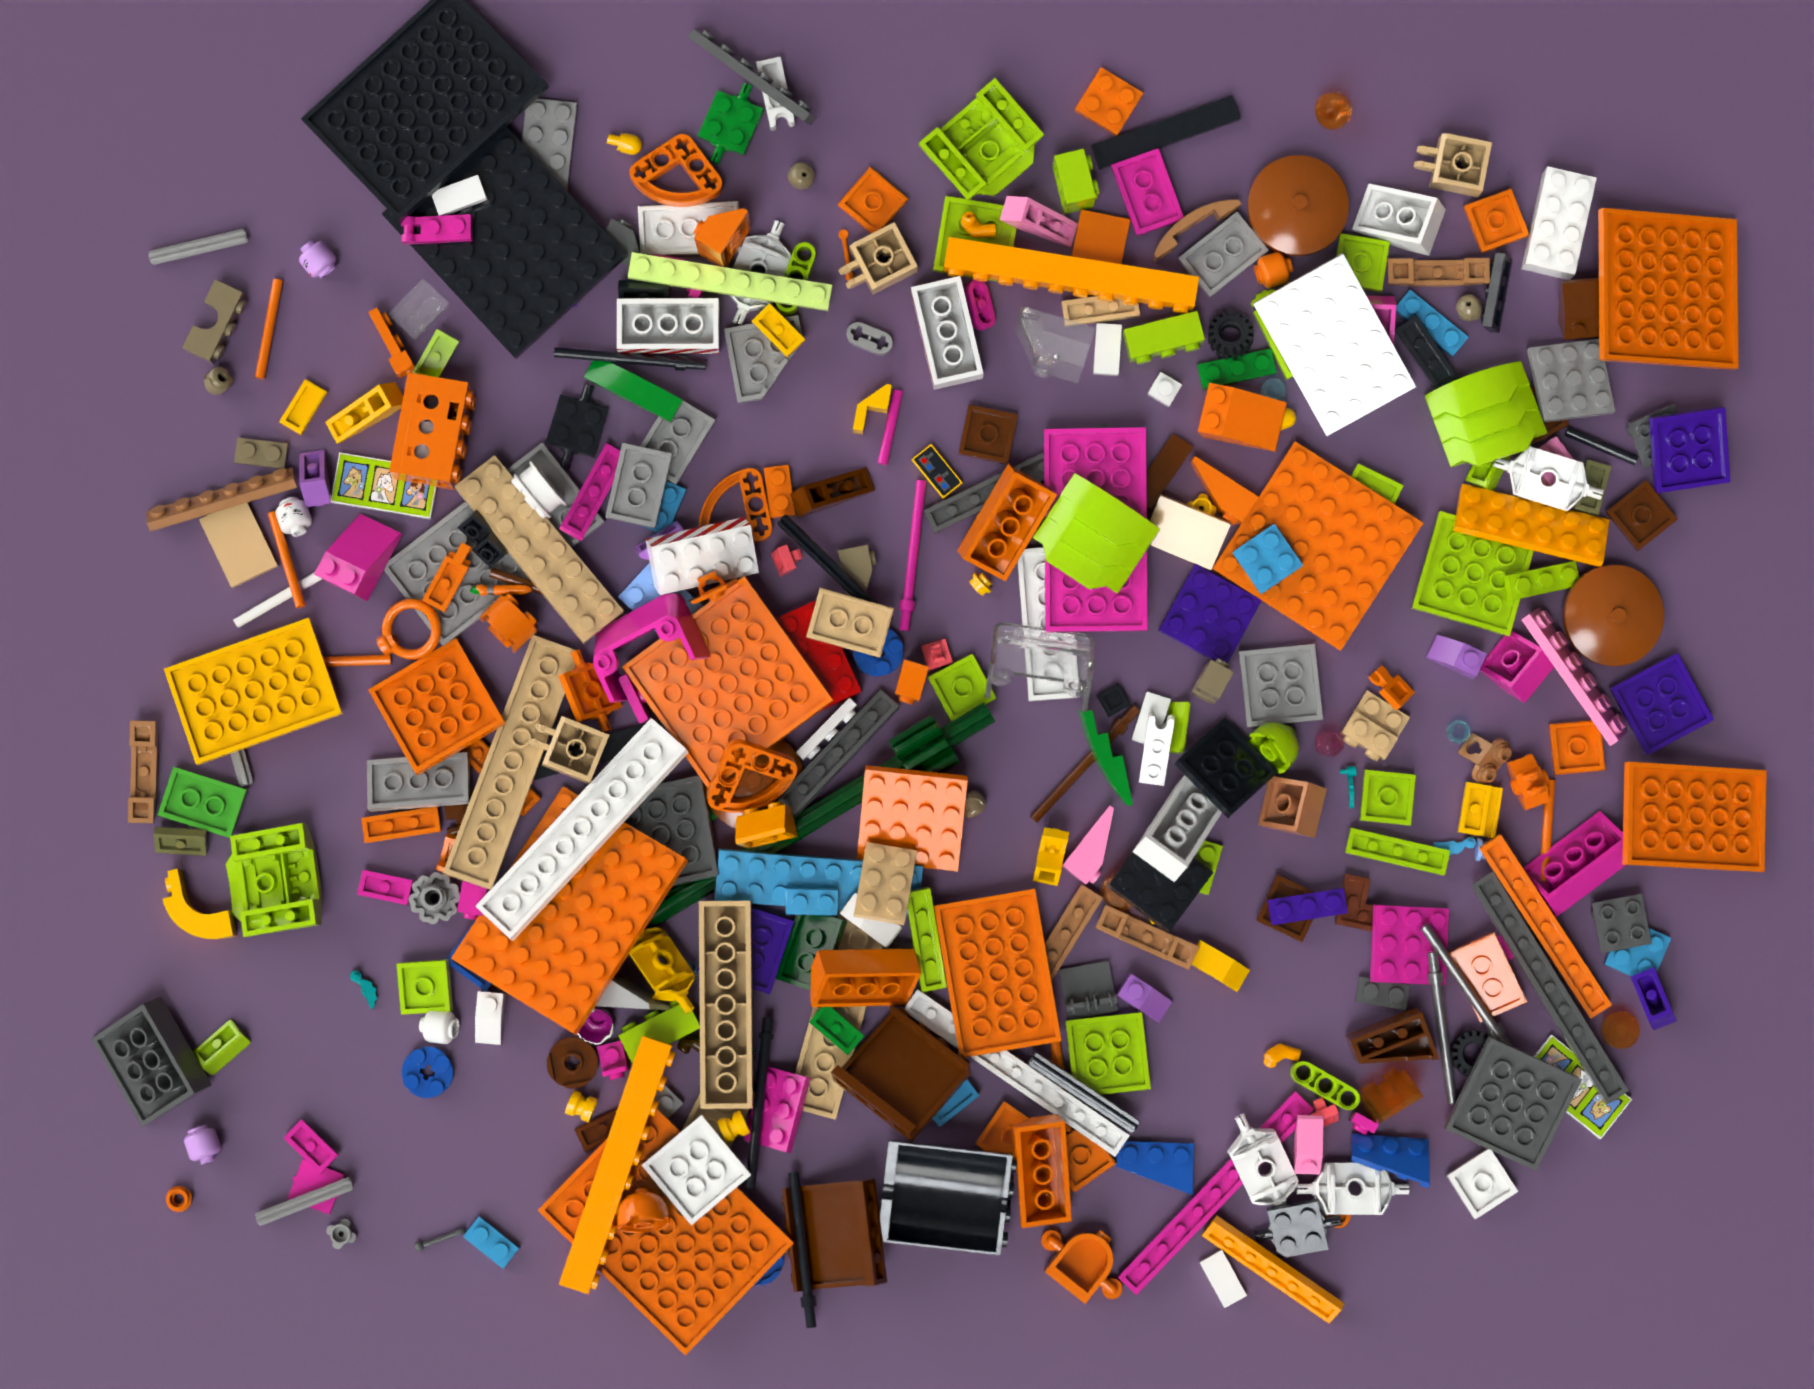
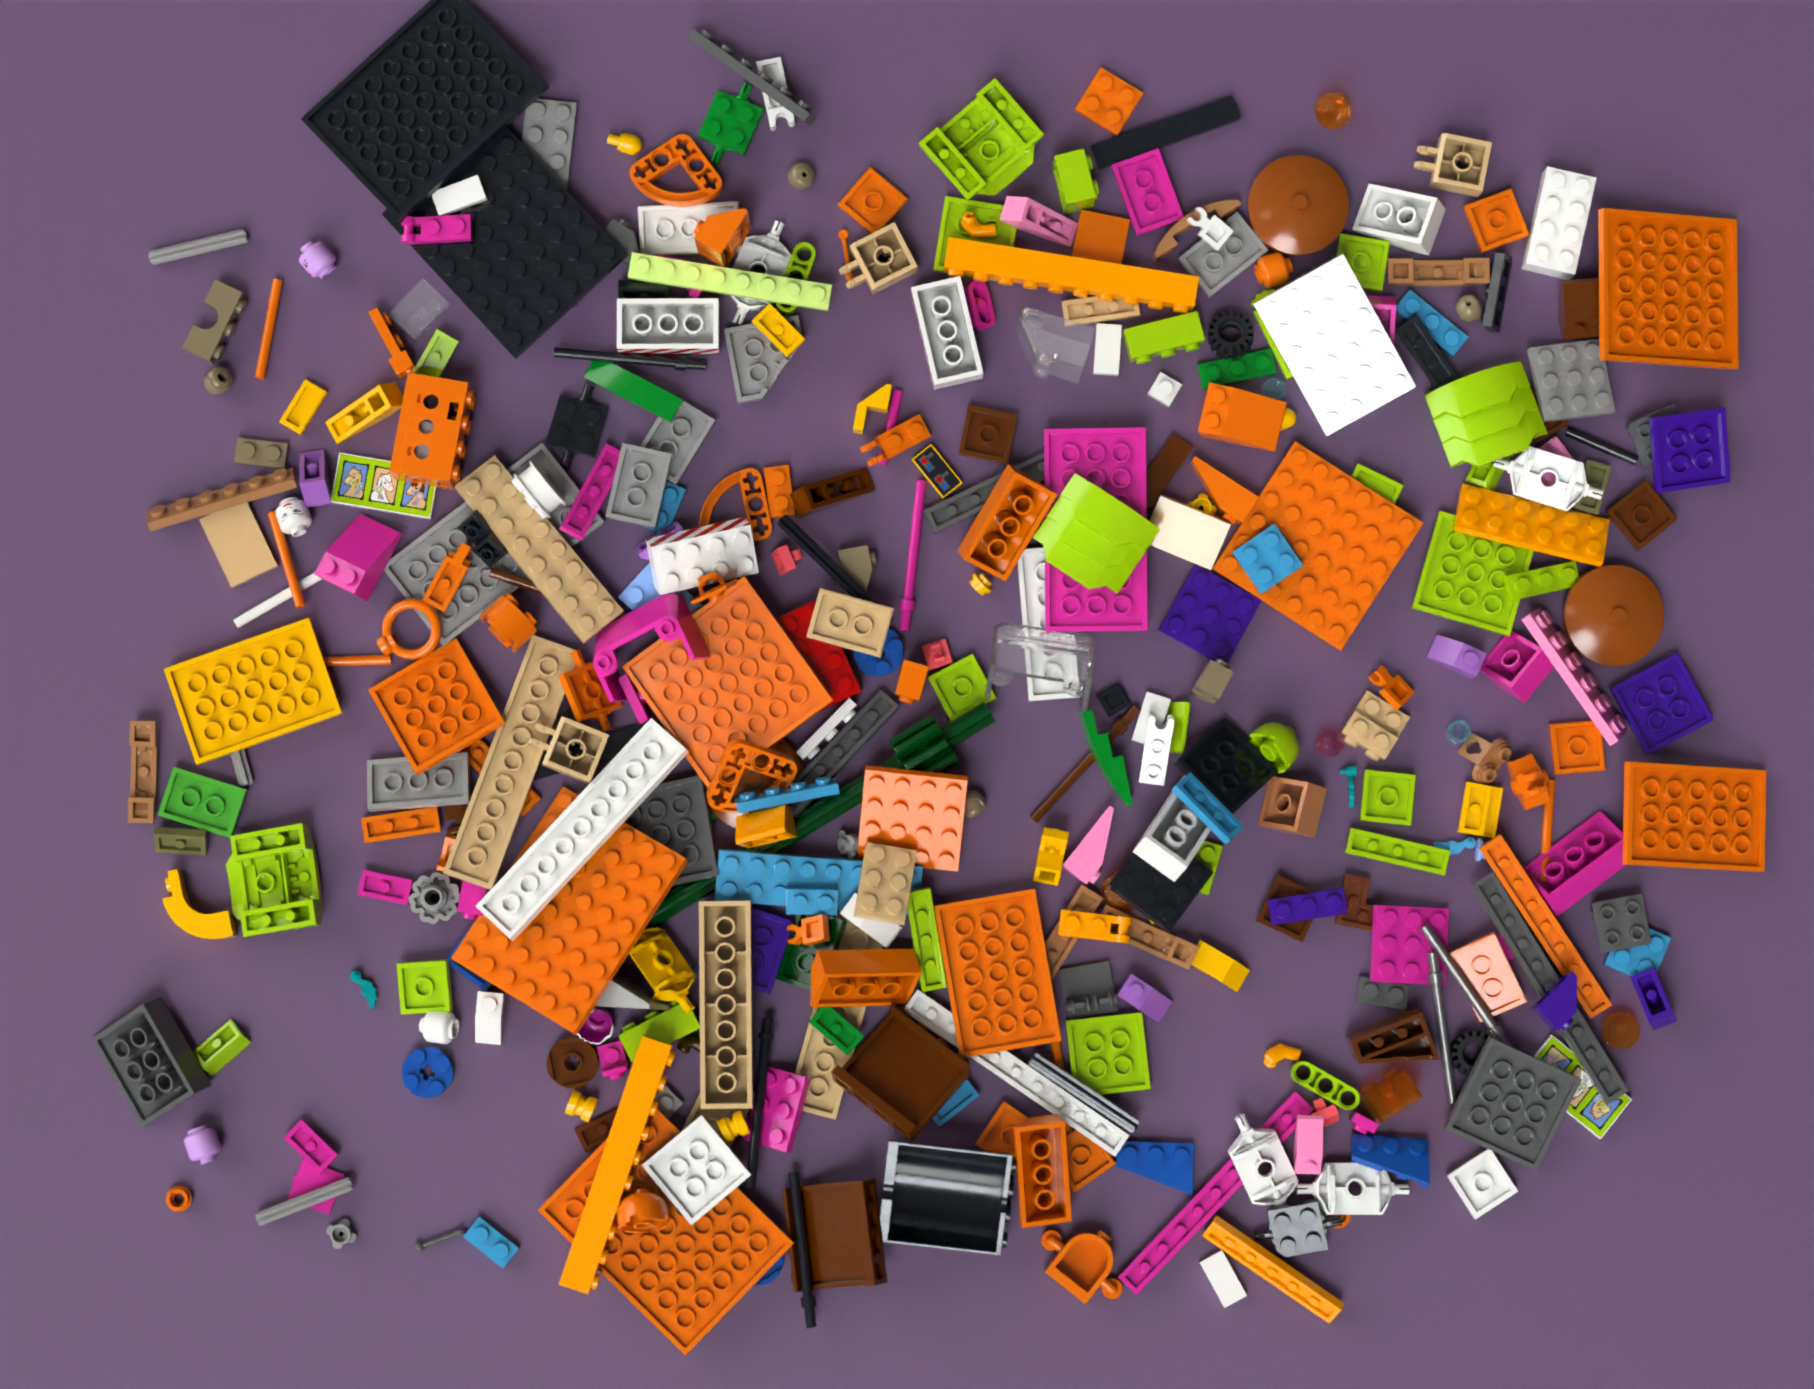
(483, 590): orange piece -> none
(775, 796): none -> dark azure plate
(811, 932): none -> orange plate
(848, 843): none -> light grey plate
(871, 333): light grey beam -> none
(898, 439): none -> orange hinge
(1093, 926): none -> light orange plate
(1207, 808): none -> dark azure plate
(1212, 230): none -> white plate
(1280, 685): light grey plate -> none
(1559, 1003): none -> dark purple slope

